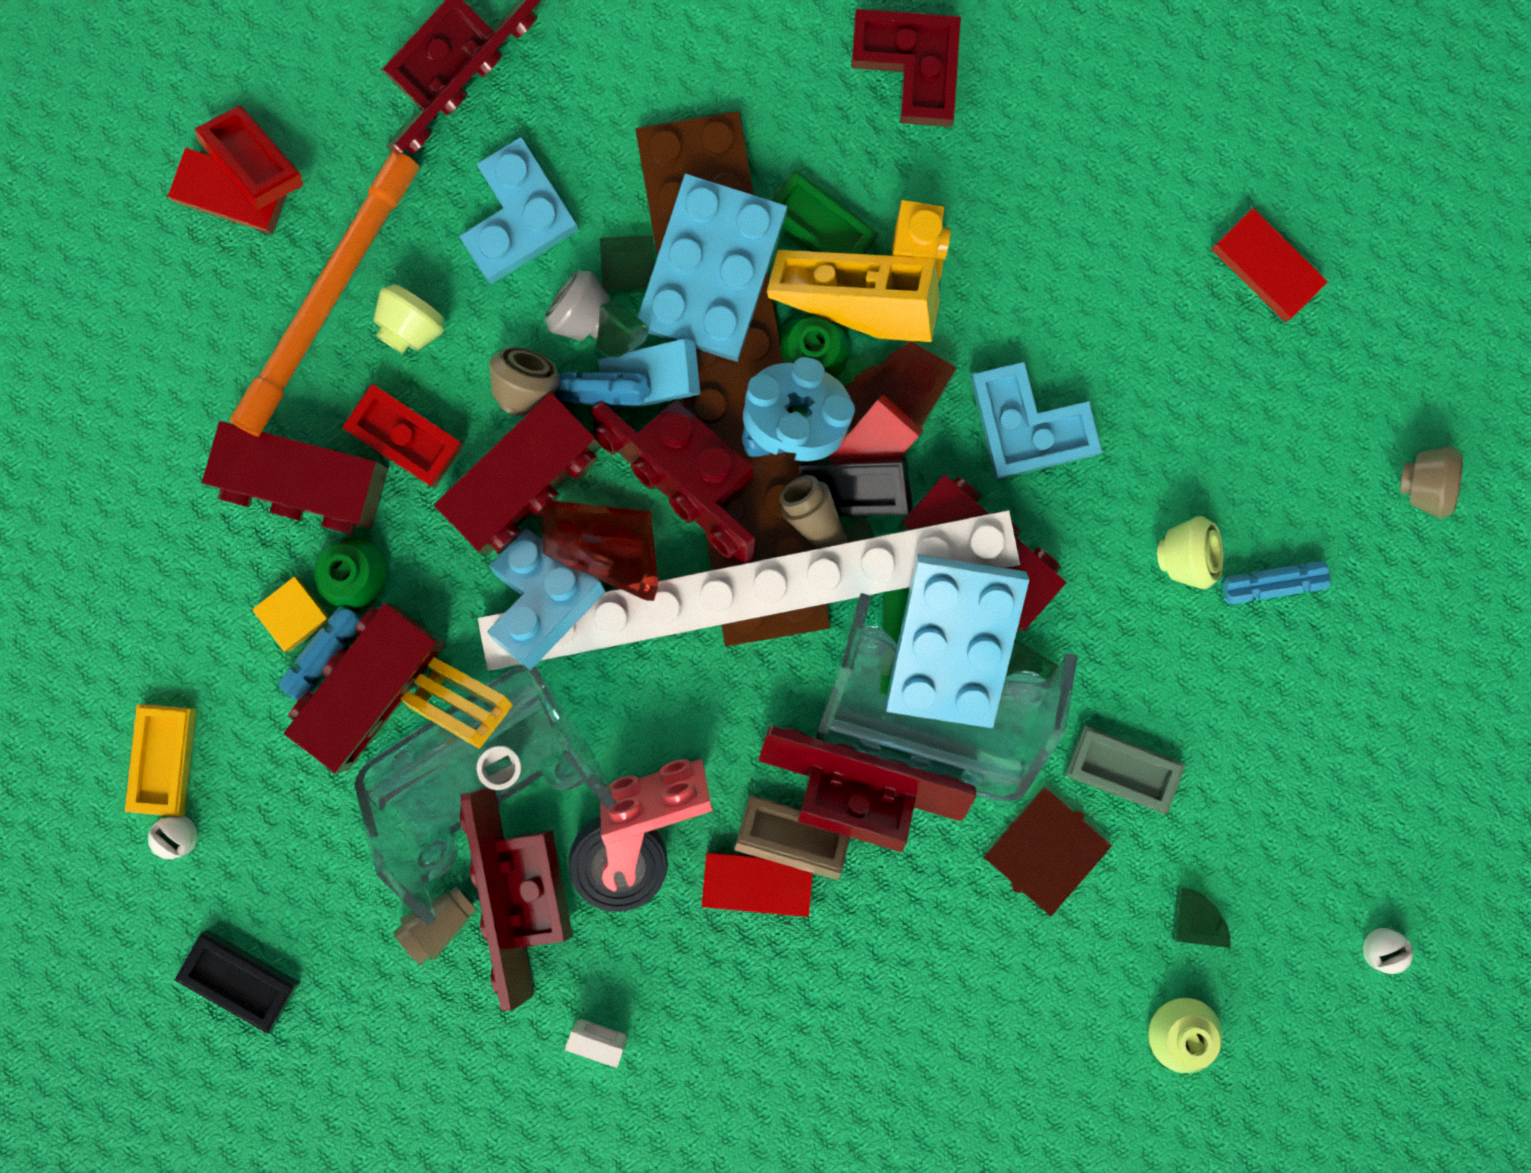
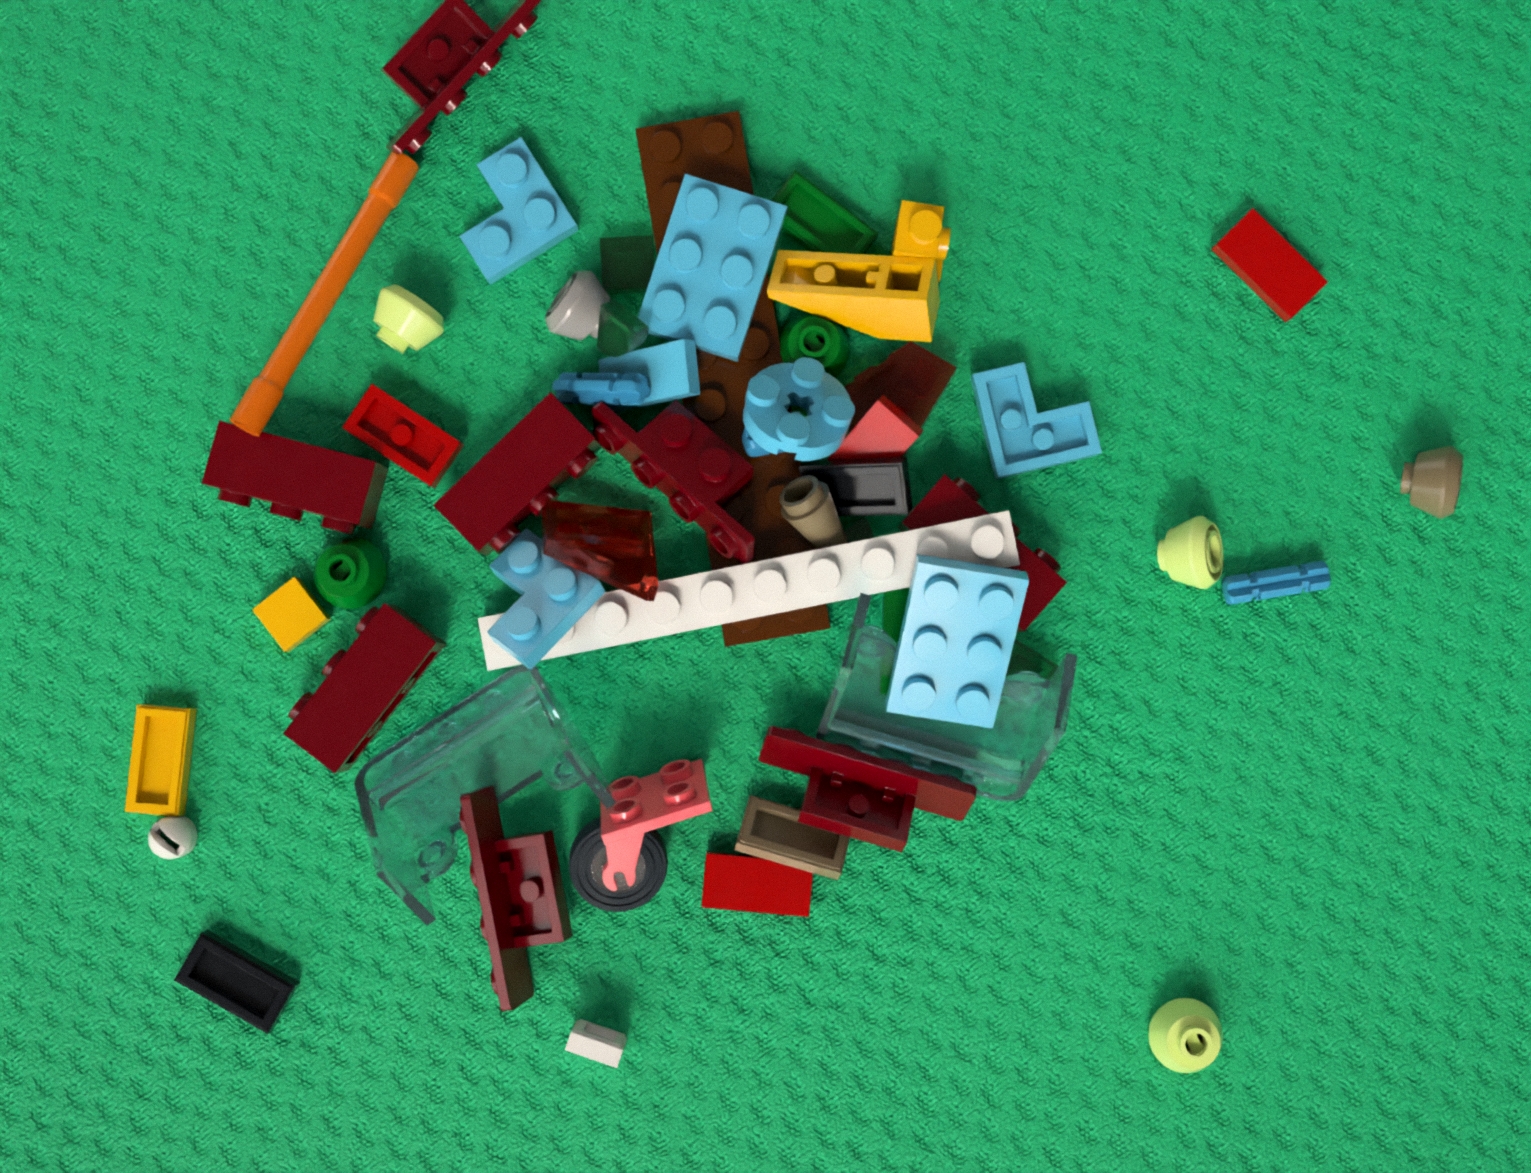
(207, 188): red tile -> none
(249, 157): red tile -> none
(319, 651): dark azure axle -> none
(427, 941): dark tan cone -> none
(432, 686): yellow tile -> none
(503, 777): white hinge -> none
(521, 379): dark tan cone -> none
(921, 48): dark red plate -> none
(1047, 851): clear red piece -> none
(1124, 769): sand green tile -> none
(1198, 920): clear green tile -> none
(1383, 942): white hinge -> none

